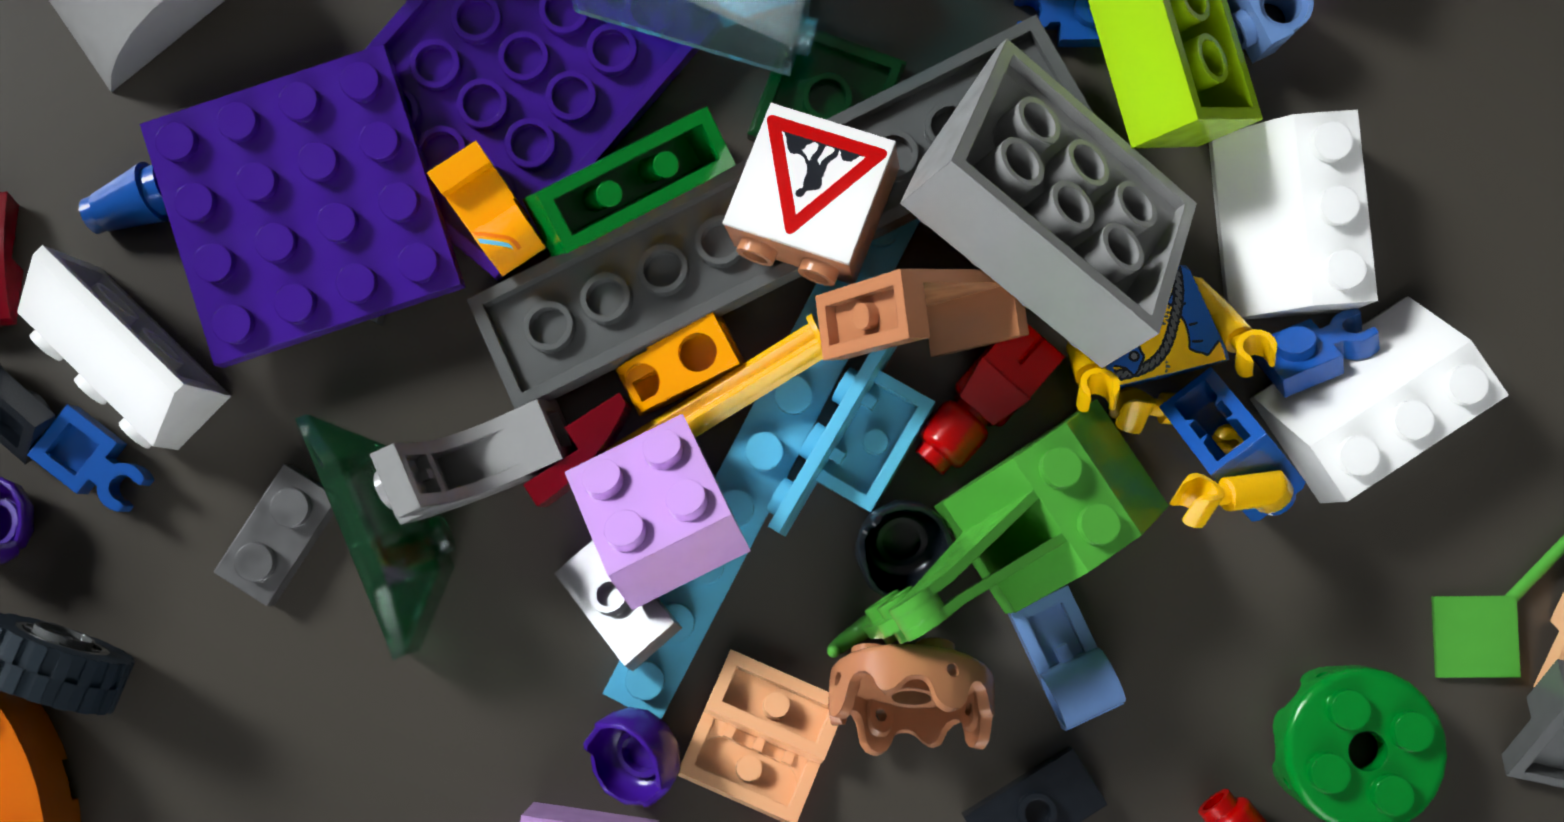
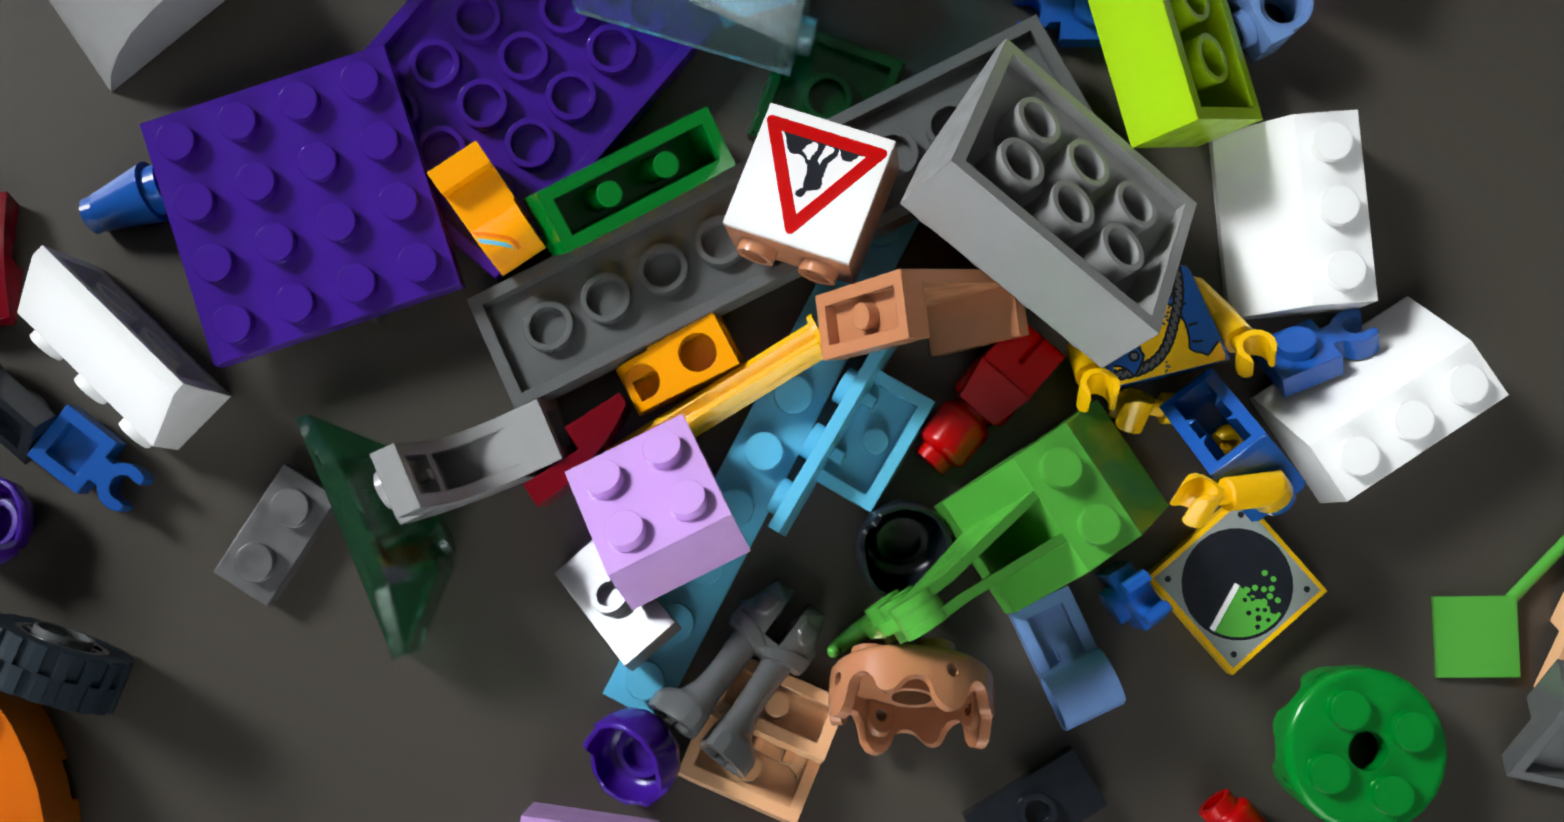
(690, 707): none -> dark grey piece
(1130, 596): none -> blue plate
(1235, 586): none -> tile

